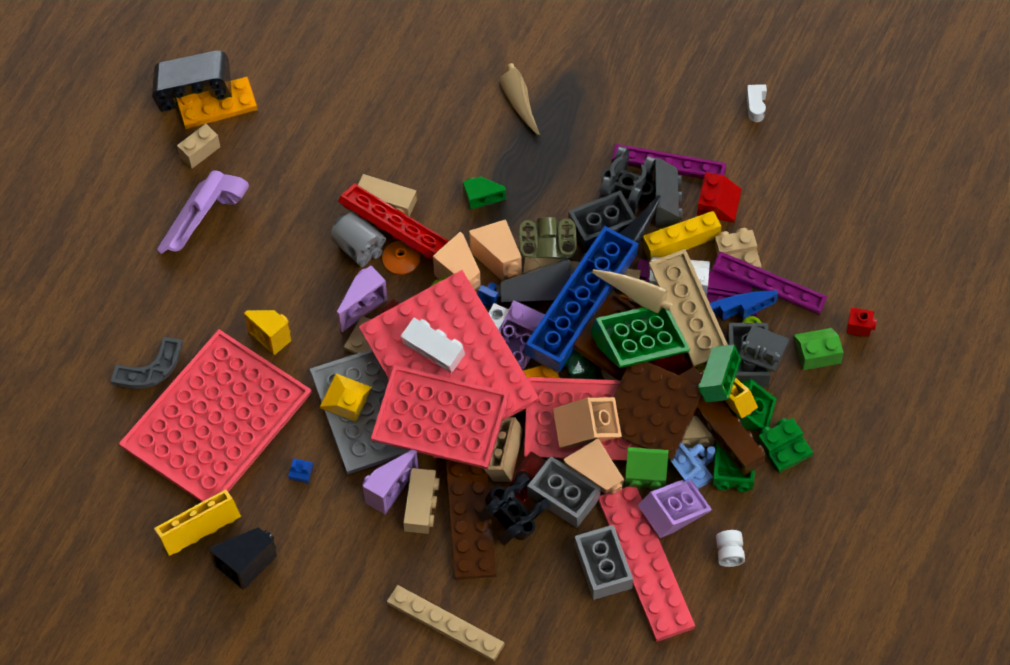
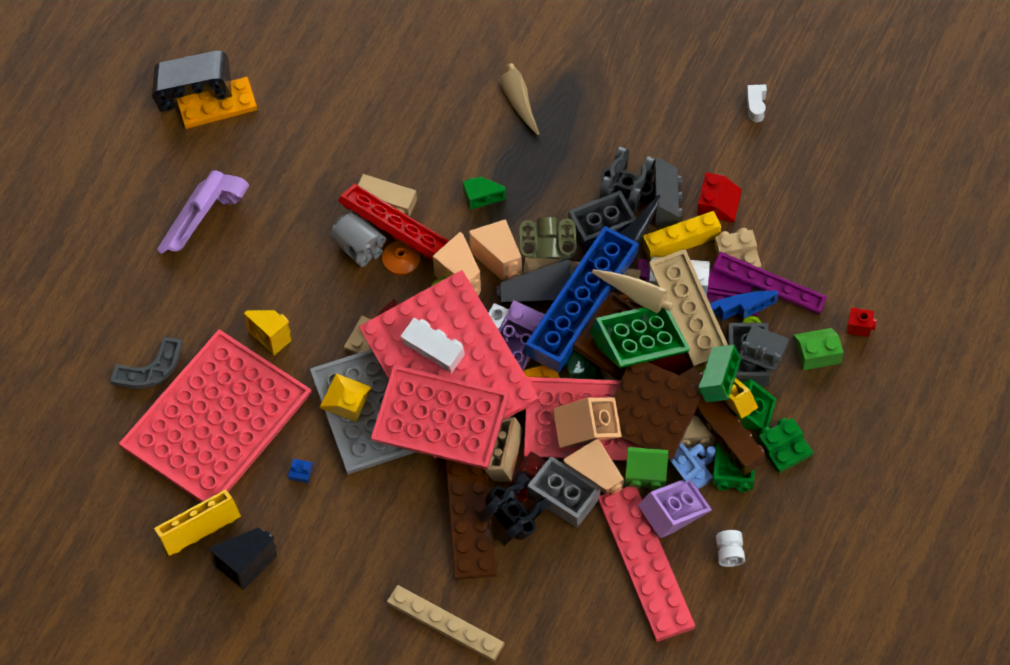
(198, 146): tan brick -> none
(363, 296): lavender slope -> none
(388, 481): lavender slope -> none
(421, 501): tan brick -> none
(488, 294): blue tile -> none
(603, 562): light grey brick -> none
(686, 165): magenta tile -> none

